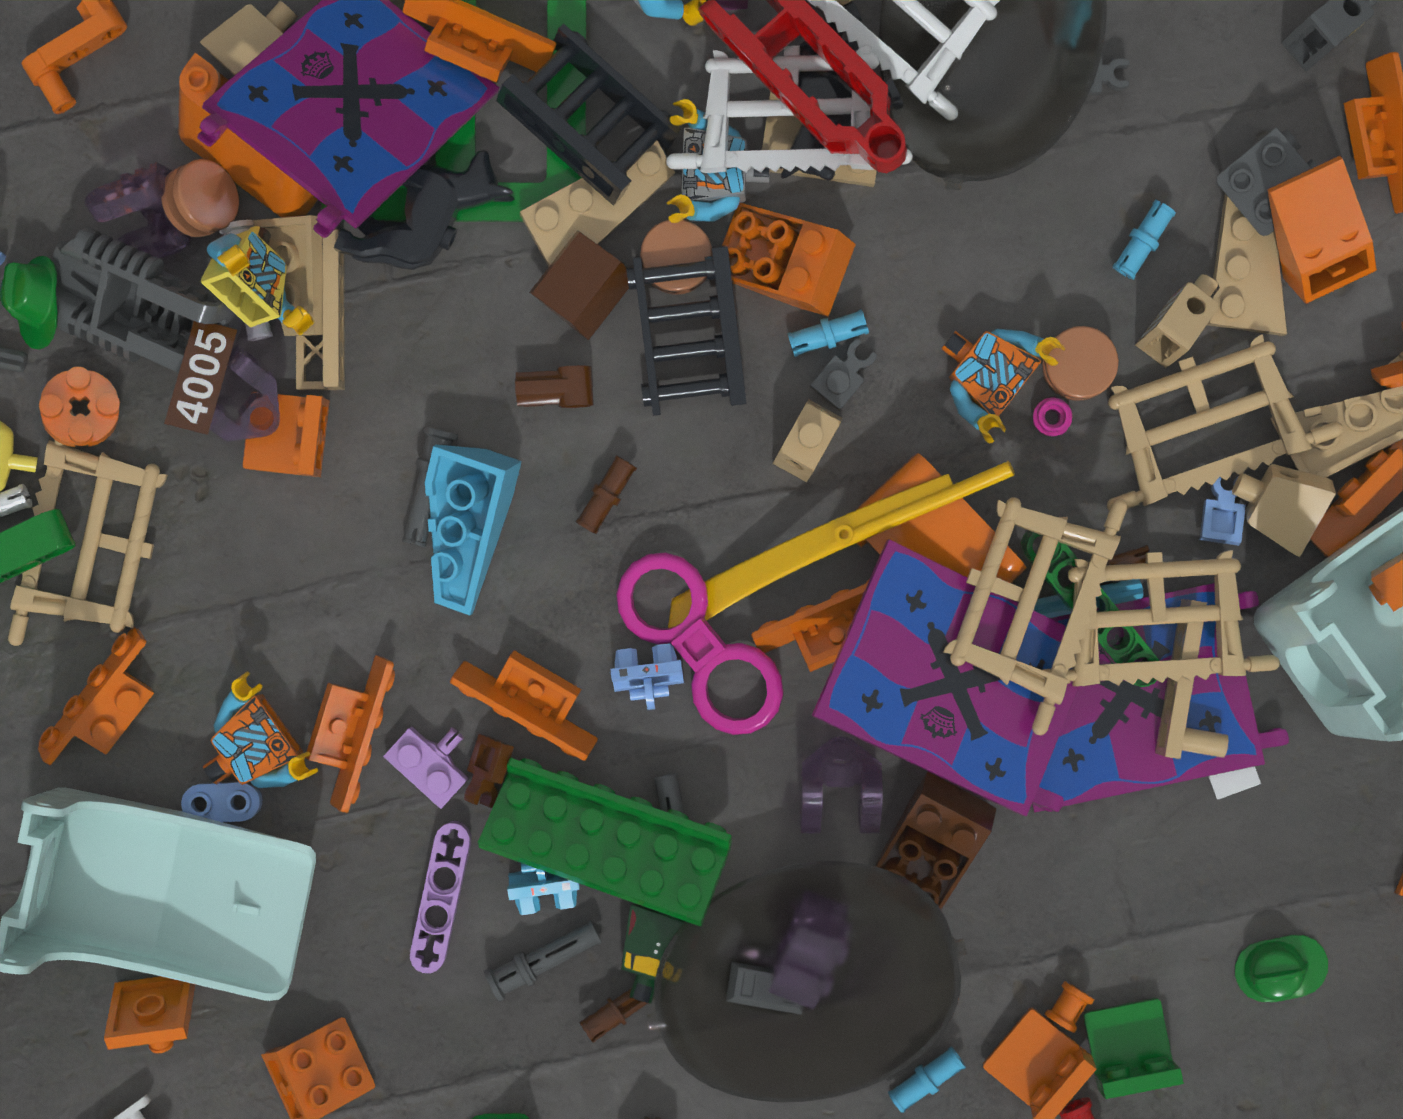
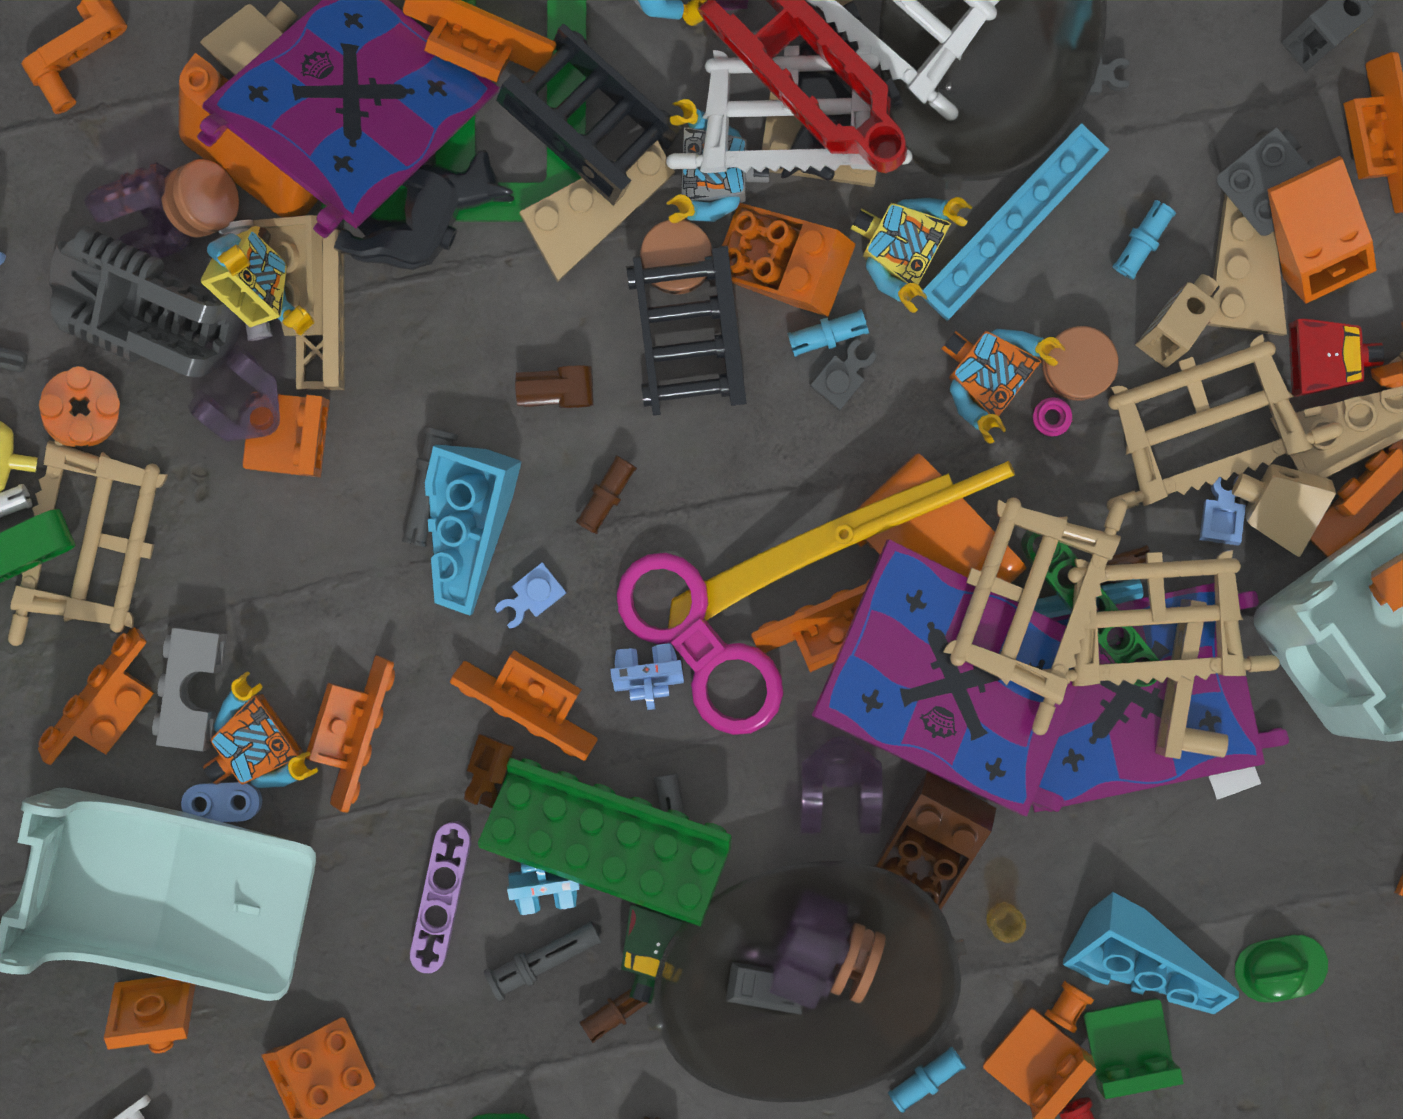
(30, 297): green piece -> none
(180, 720): none -> light grey arch
(200, 377): reddish brown sticker -> none
(428, 764): lavender plate -> none
(536, 592): none -> light blue plate
(582, 284): reddish brown slope -> none
(807, 440): tan torso -> none
(860, 962): none -> nougat head
(906, 243): none -> torso
(1012, 932): none -> clear yellow bush
(1014, 221): none -> medium azure plate
(1135, 948): none -> medium azure wedge
(1328, 355): none -> red torso

